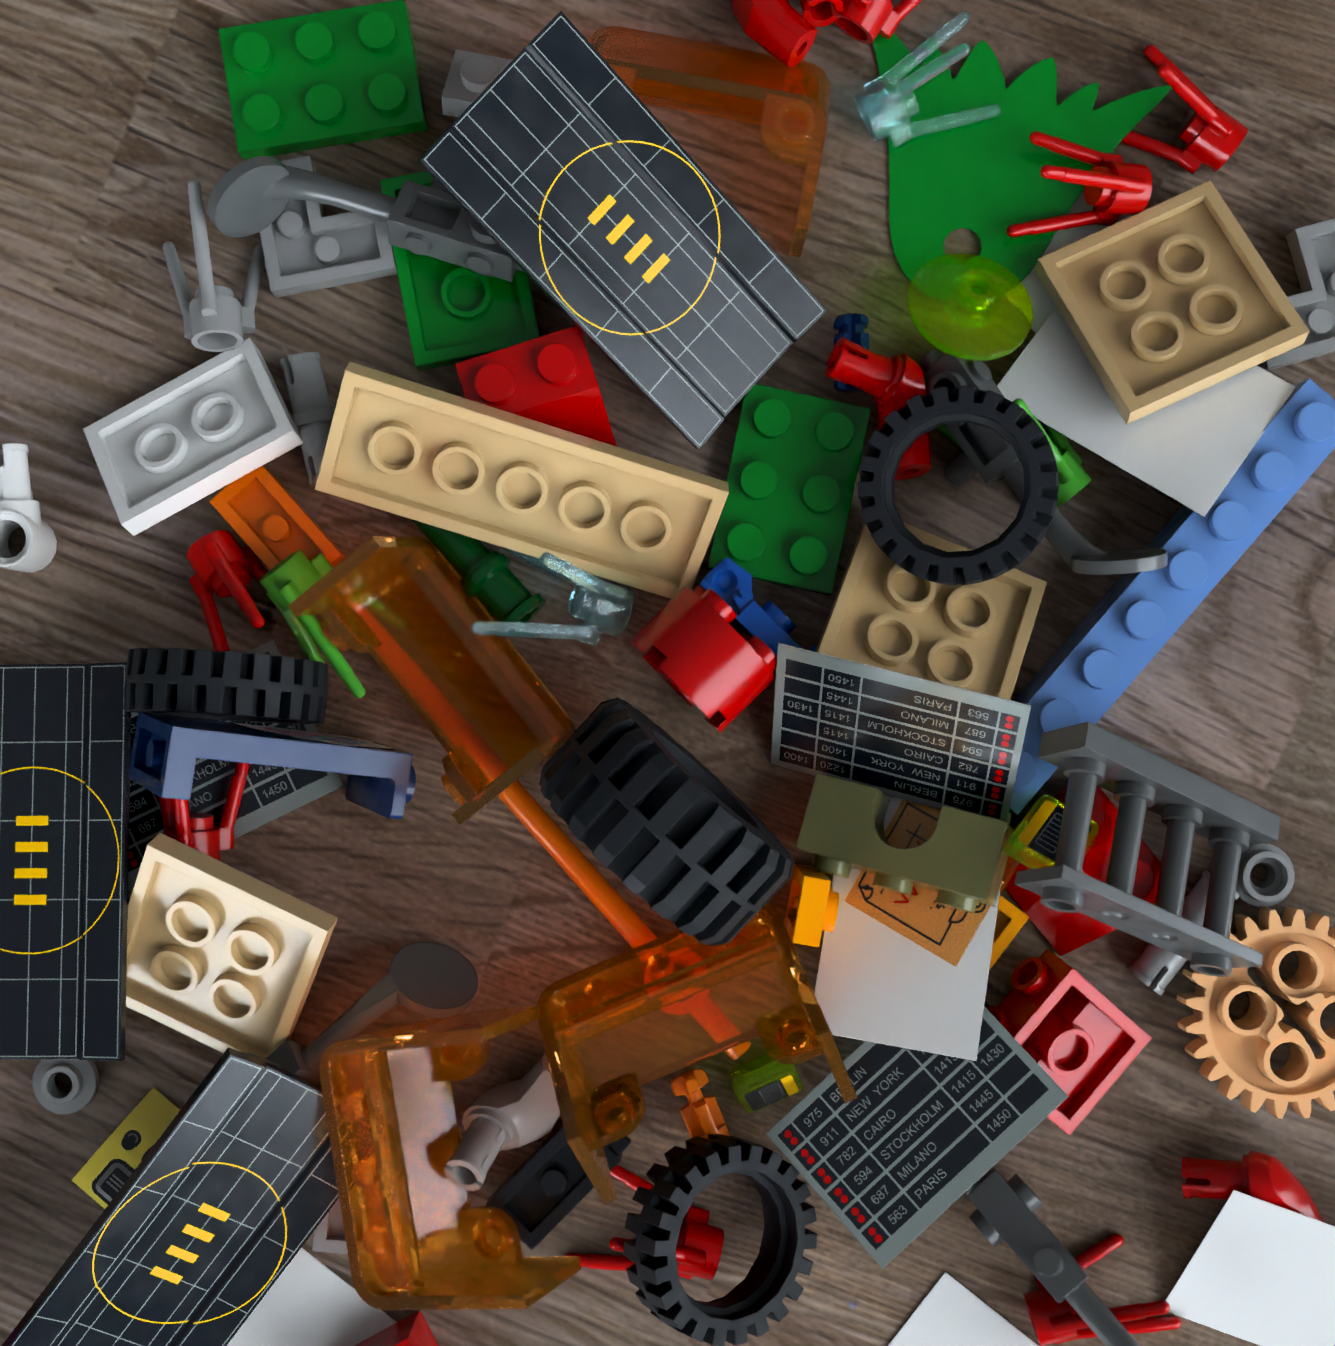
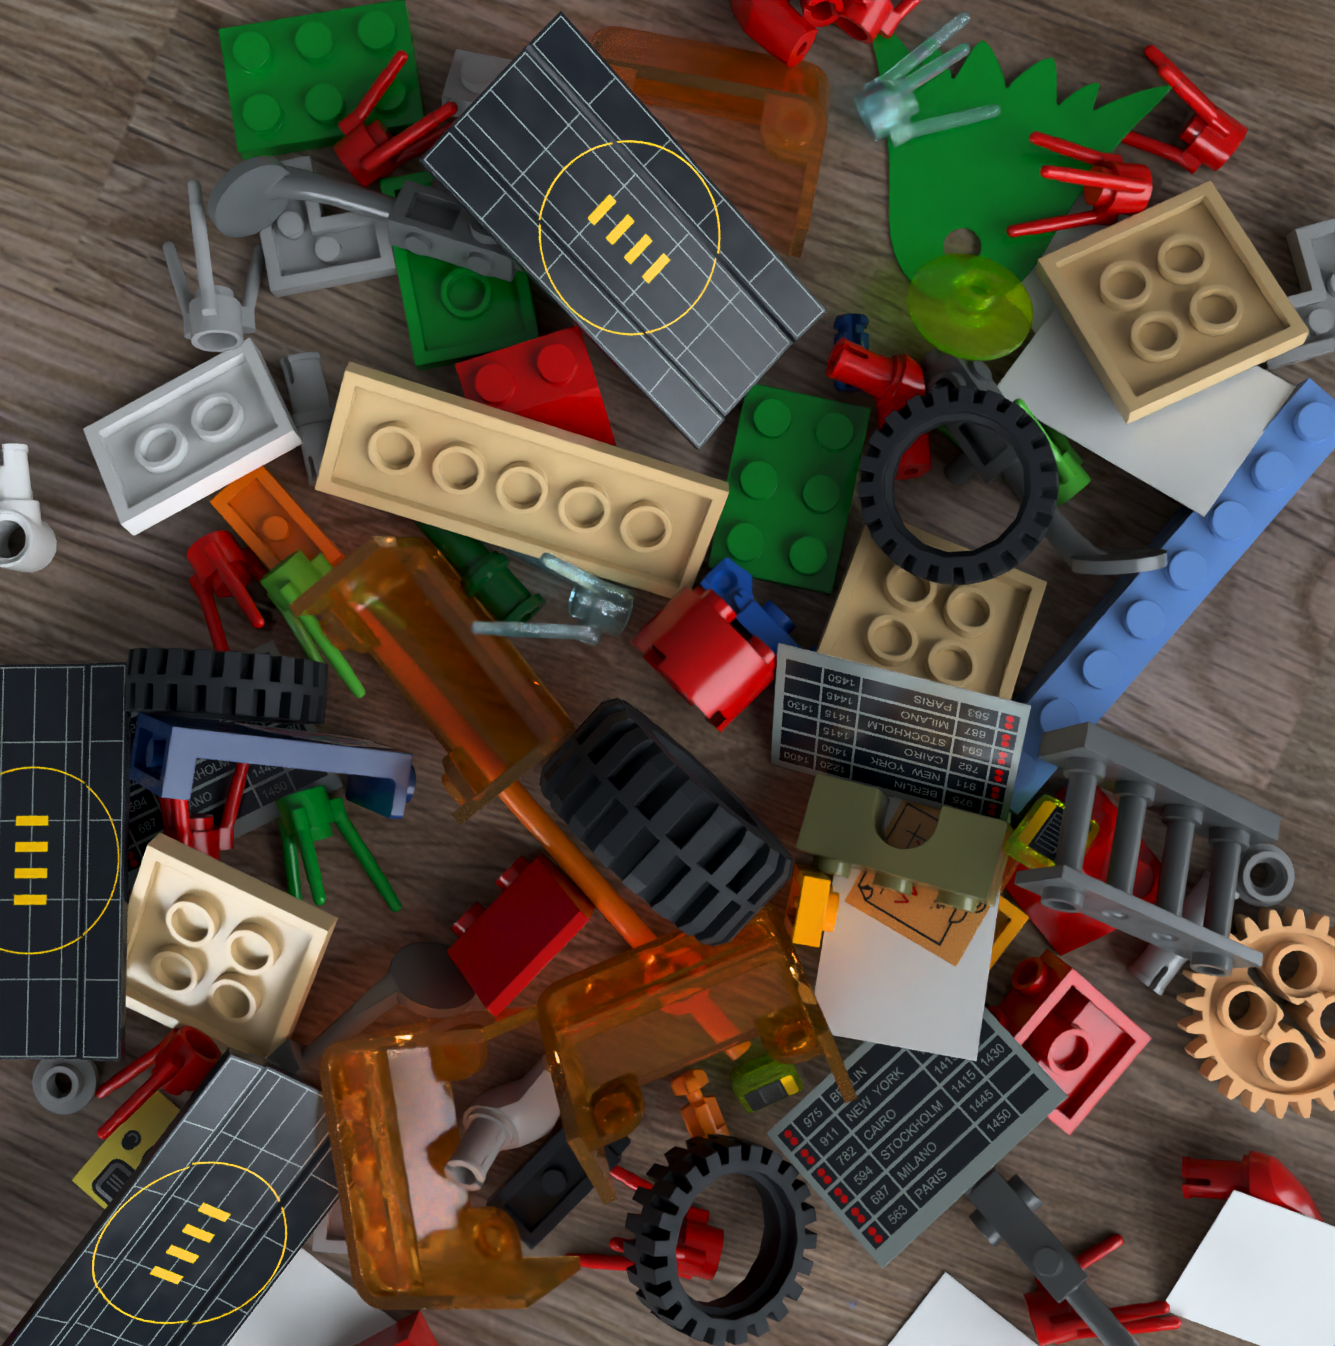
(180, 1066): none -> red plant
(307, 819): none -> green plant
(371, 148): none -> red plant
(519, 932): none -> red slope

